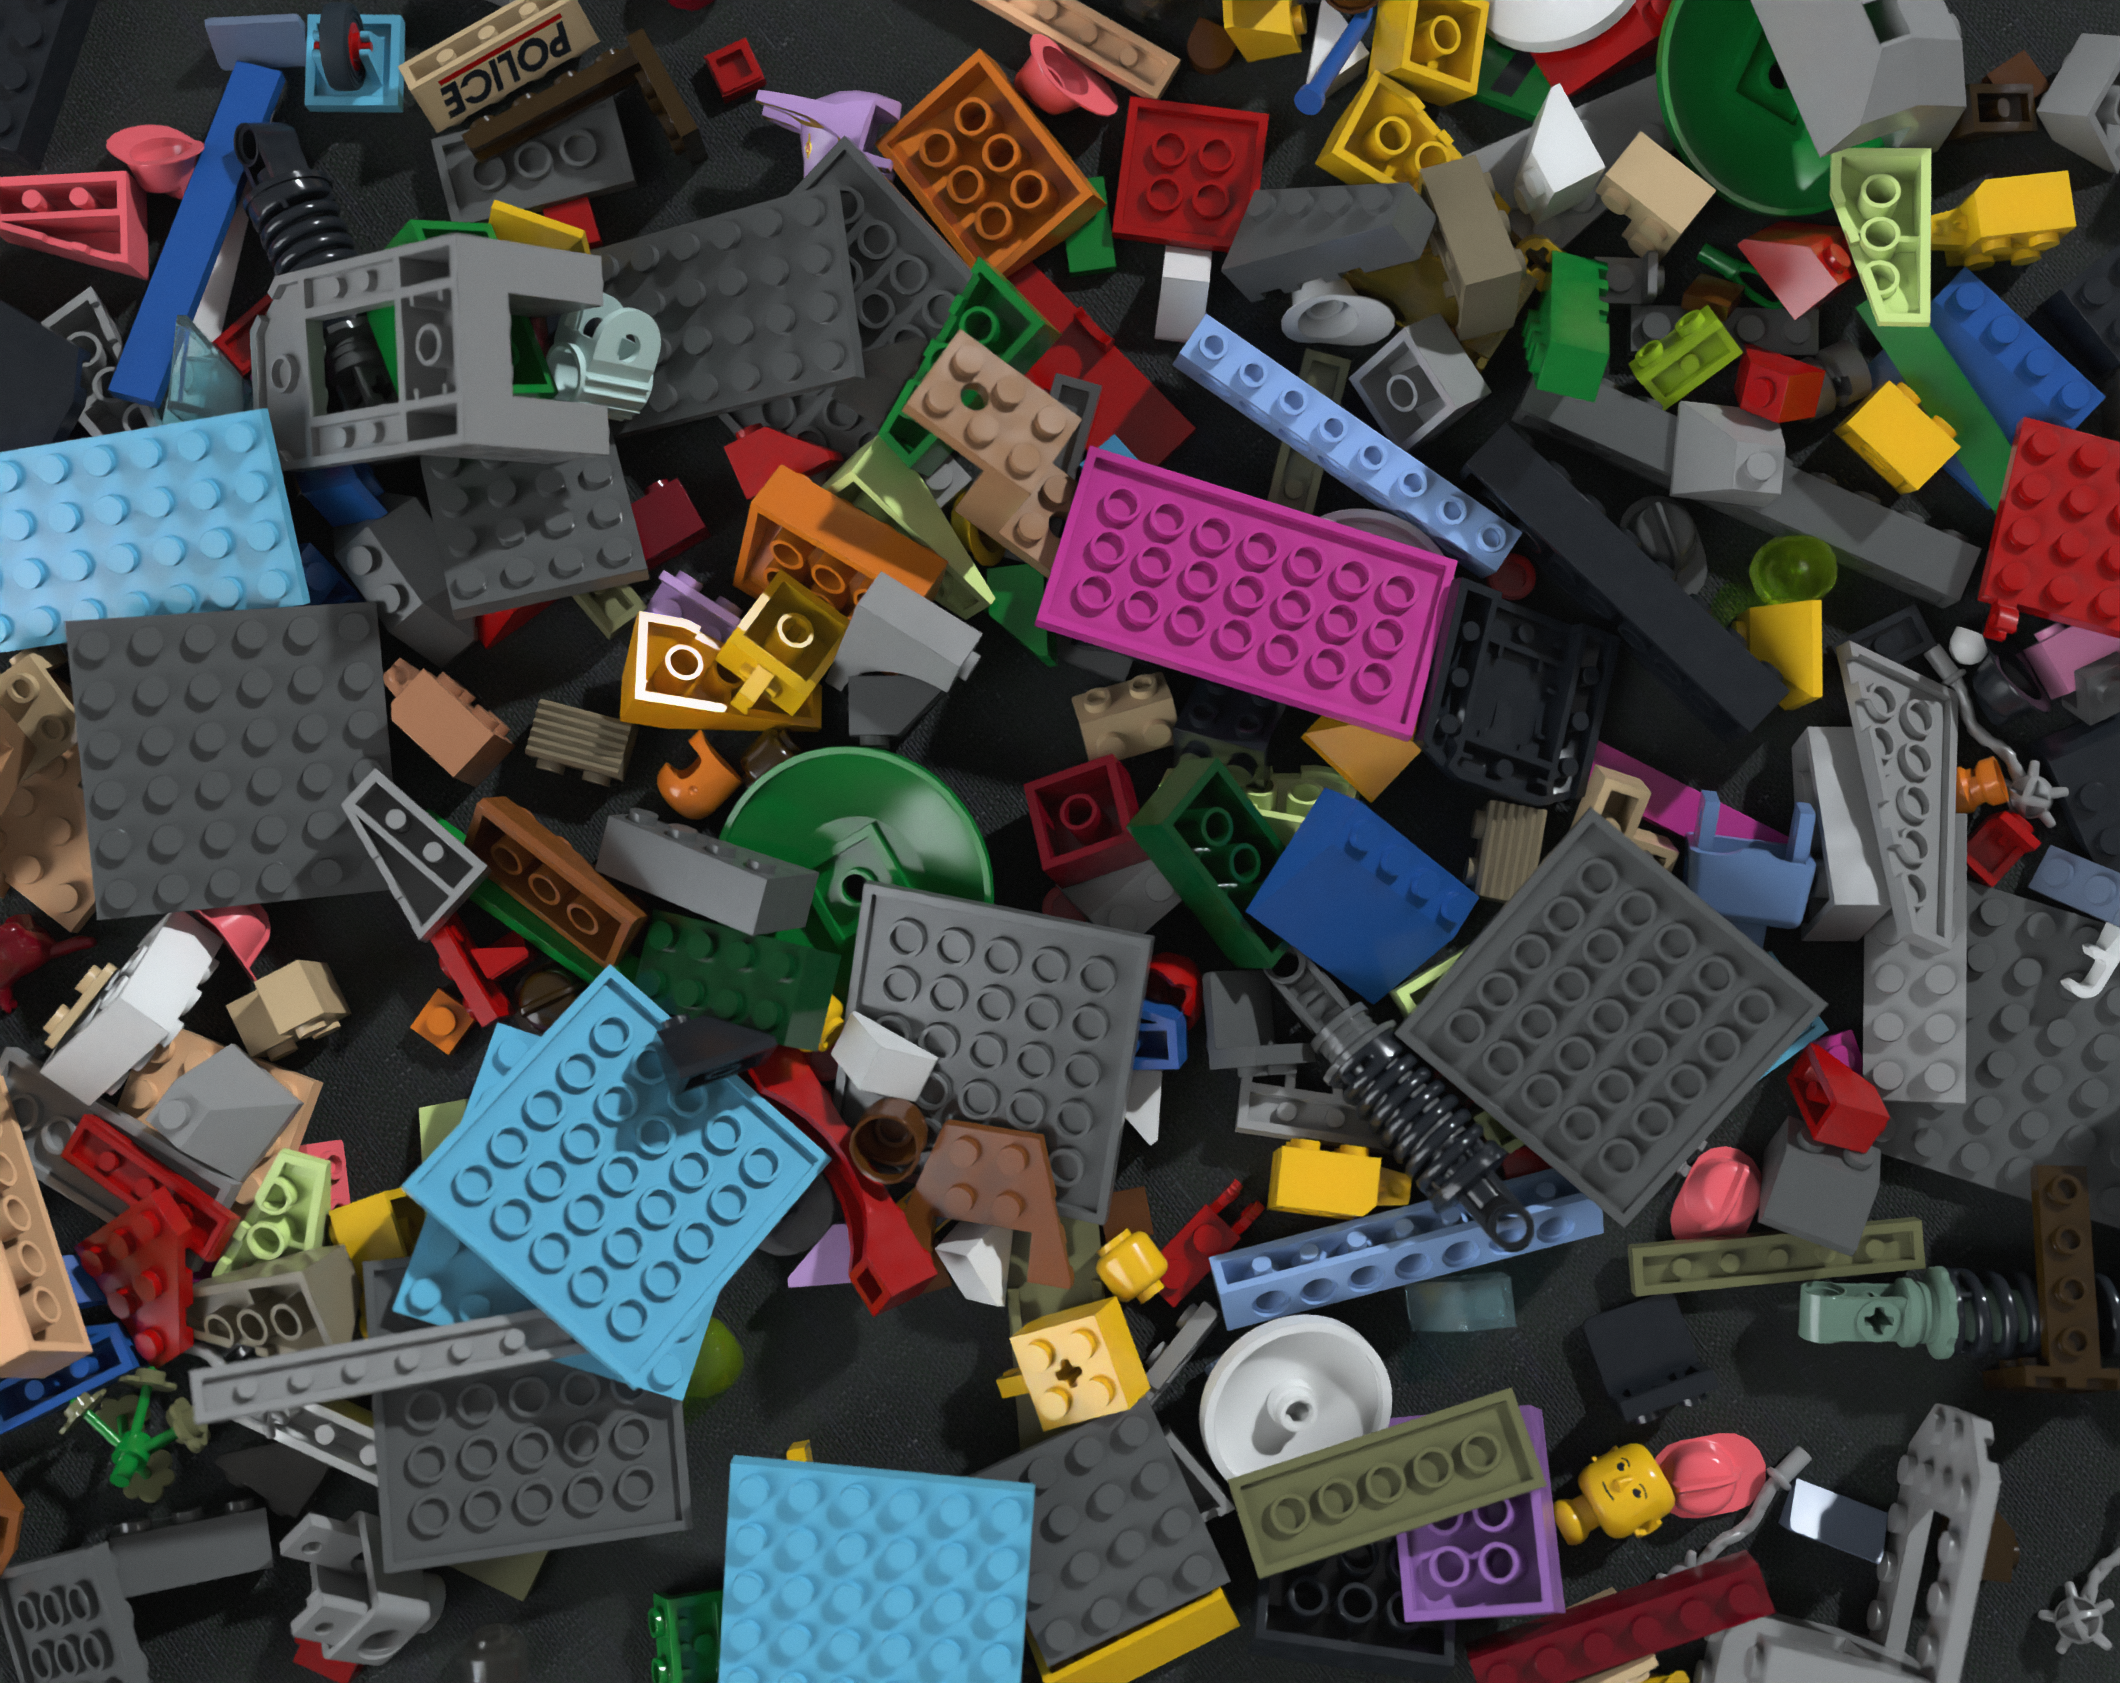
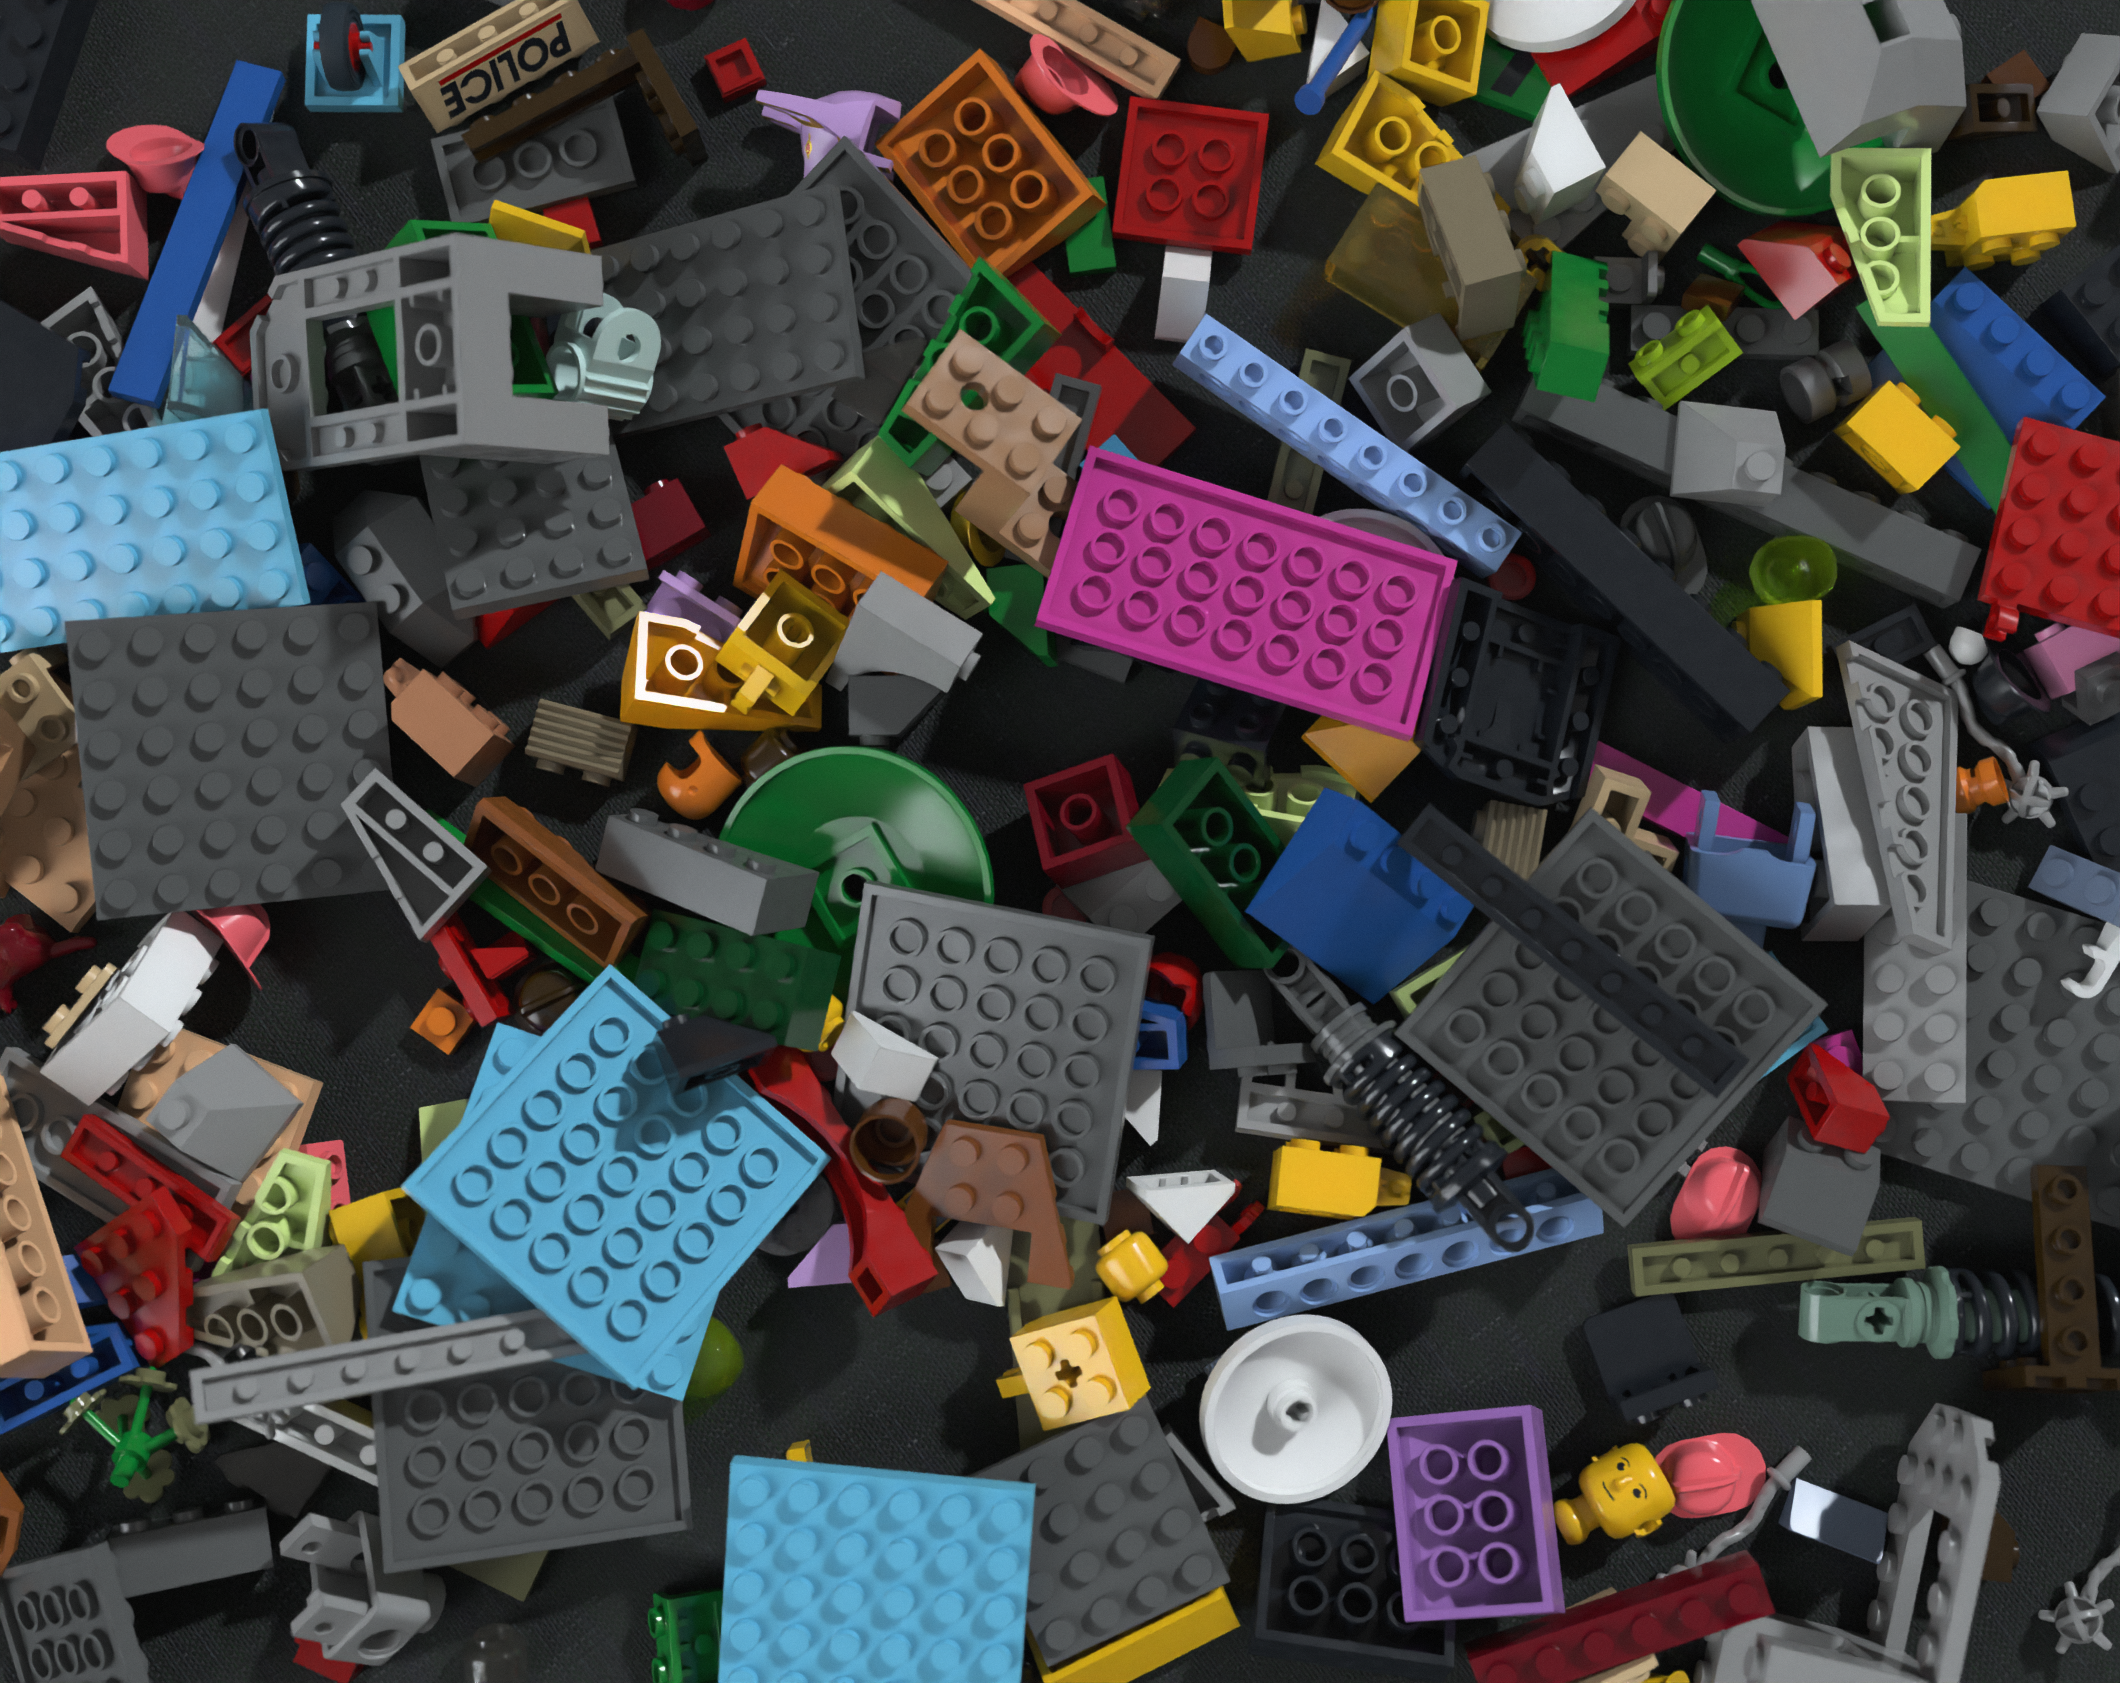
(258, 40): sand blue slope -> none
(289, 1007): tan brick -> none
(344, 493): blue slope -> none
(1126, 717): tan bracket -> none
(1169, 1359): light grey hinge -> none
(1183, 1199): none -> white slope
(1325, 234): dark grey wedge -> none
(1335, 315): white piece -> none
(1386, 1483): olive piece -> none
(1461, 1303): clear light blue slope -> none
(1573, 951): none -> black plate
(1777, 385): red slope -> none
(1998, 845): red bracket -> none

